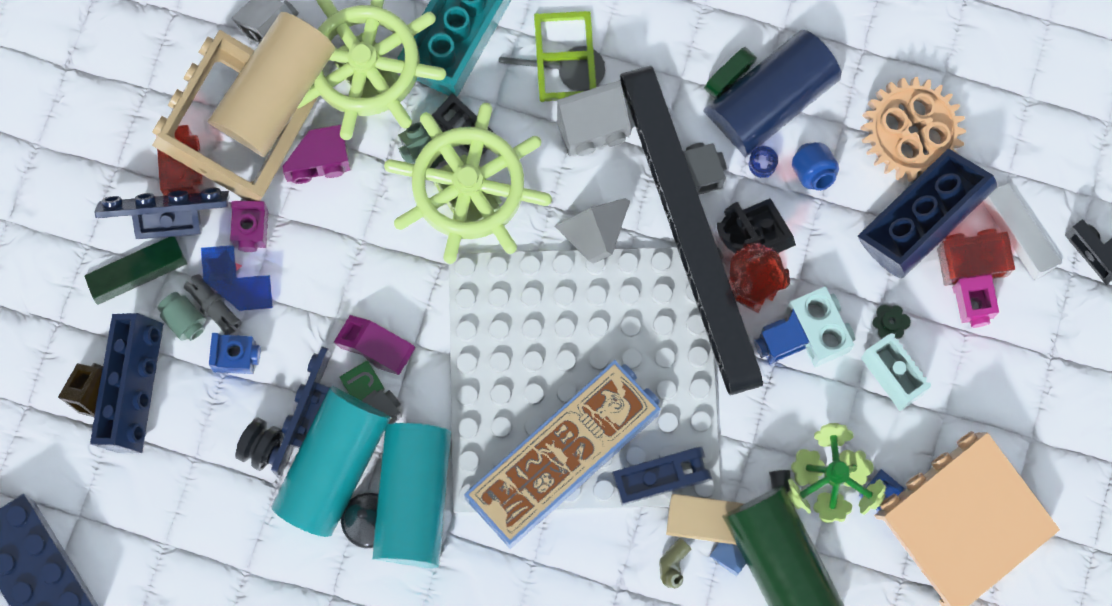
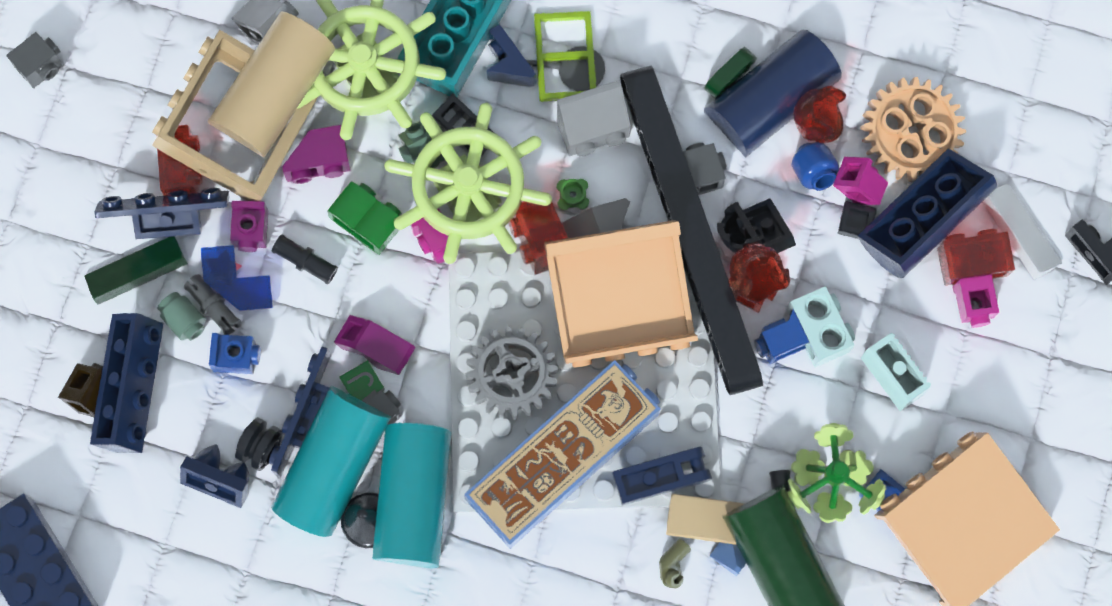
(36, 59): none -> dark grey brick
(204, 475): none -> dark blue tile
(304, 259): none -> black pin
(365, 217): none -> green brick
(430, 239): none -> dark pink brick
(513, 67): none -> dark blue slope
(523, 366): none -> light grey gear
(534, 226): none -> clear red brick
(578, 186): none -> bright green plate
(620, 293): none -> light nougat panel
(755, 167): clear blue bush -> none
(818, 114): none -> clear red cap
(855, 219): none -> black tile
(860, 181): none -> dark pink brick
(886, 313): dark green plant -> none

